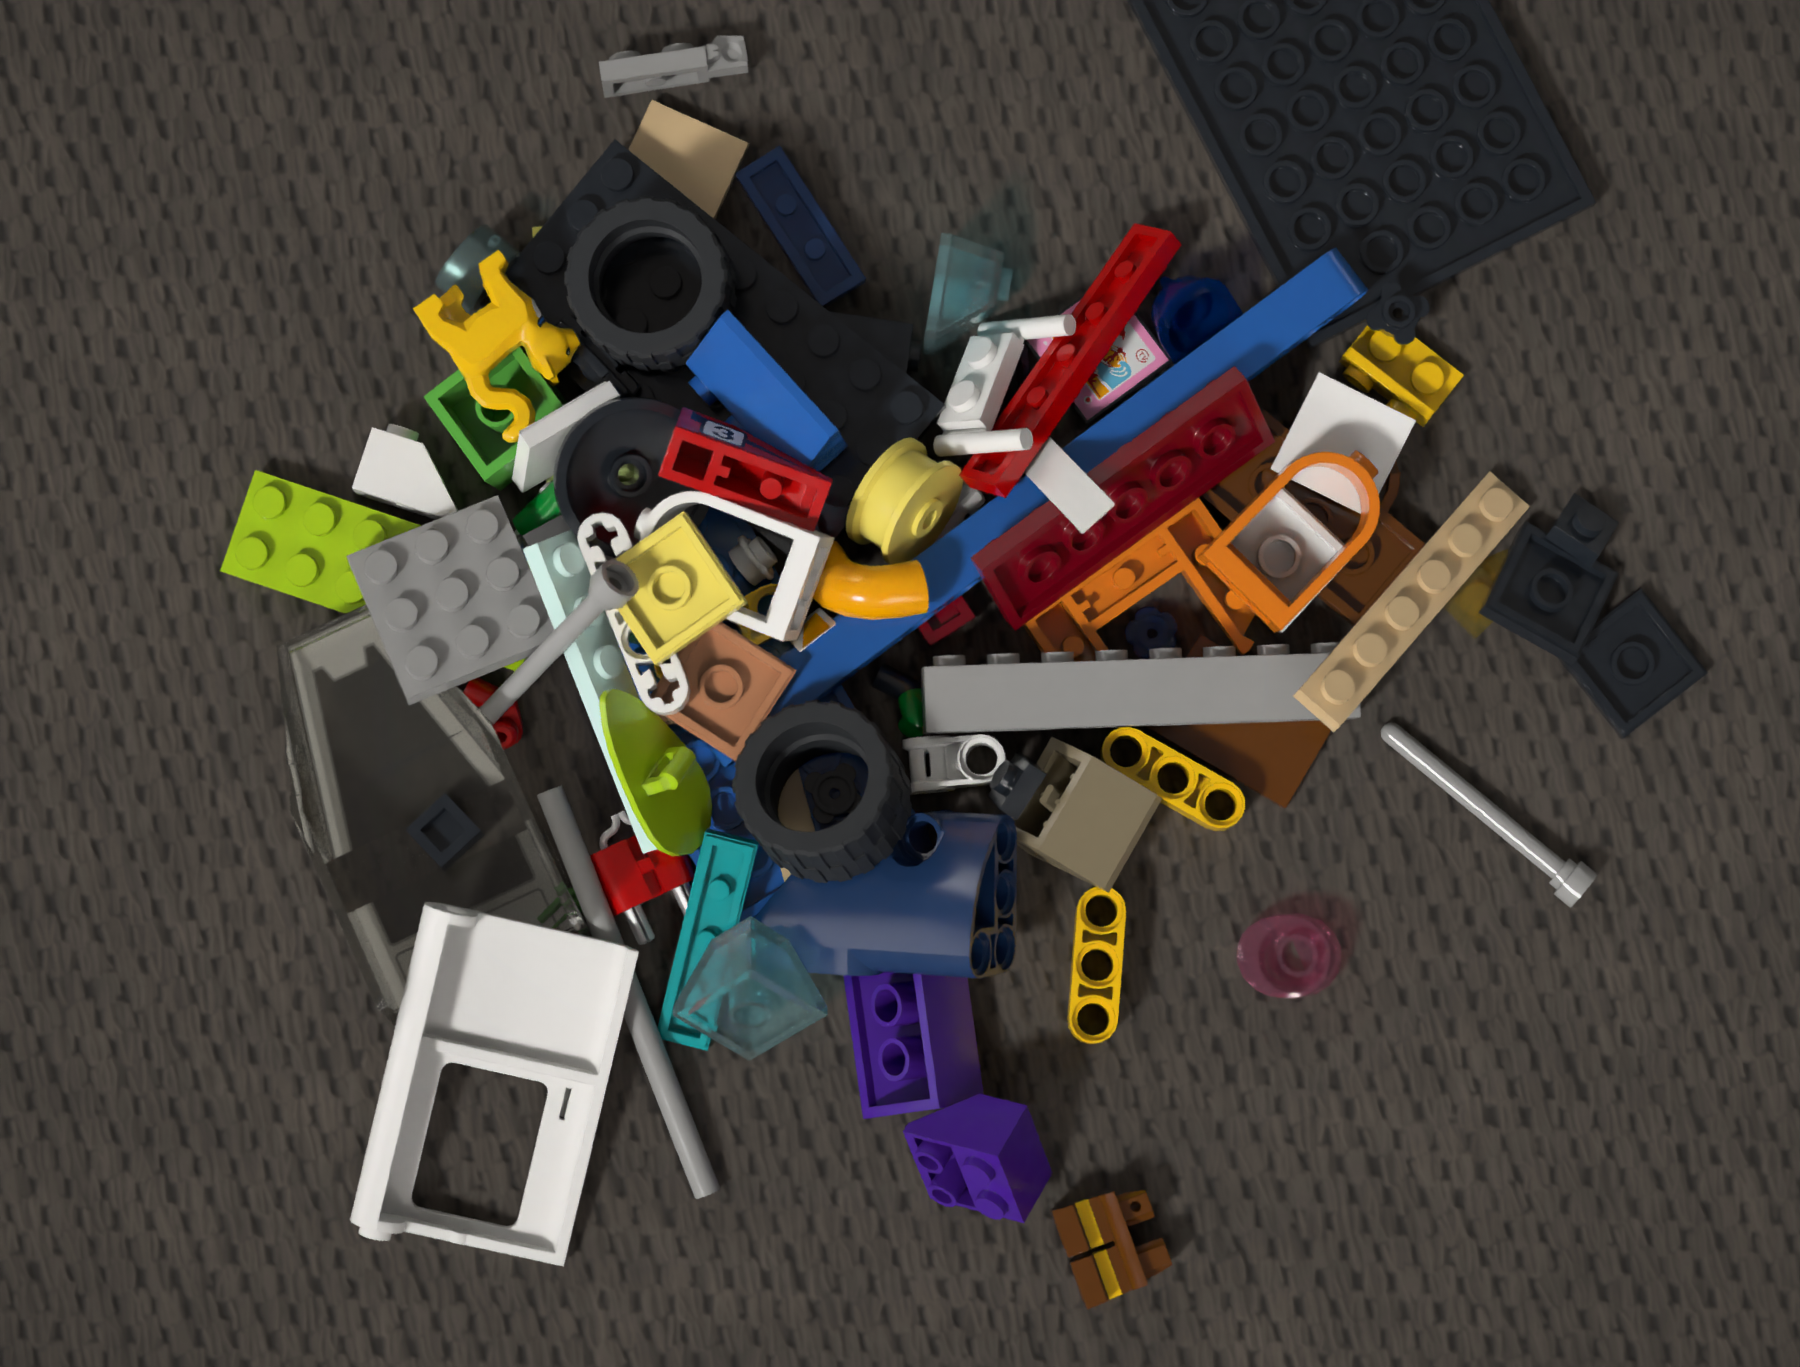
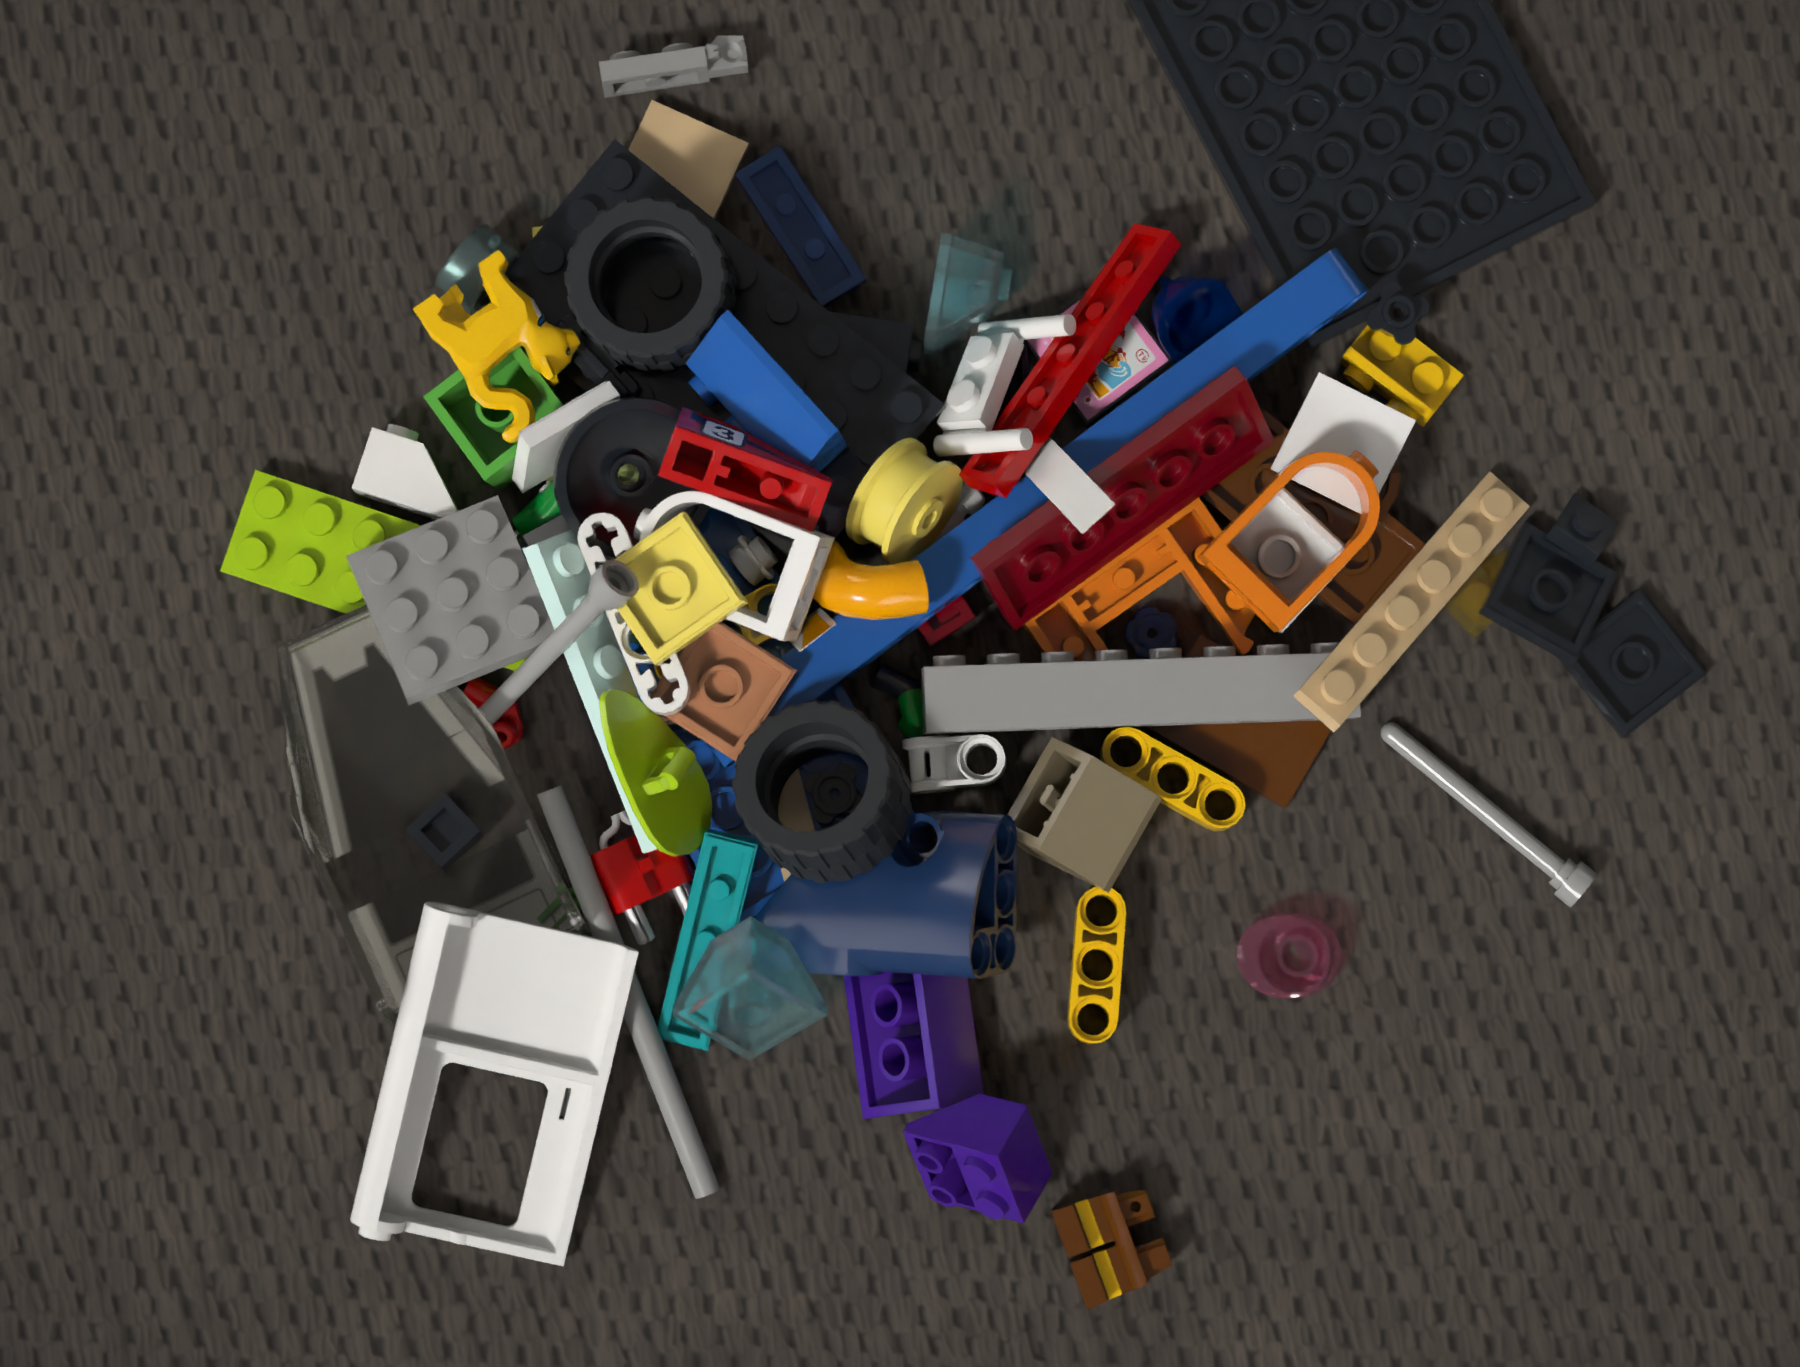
(1015, 784): black plate -> none

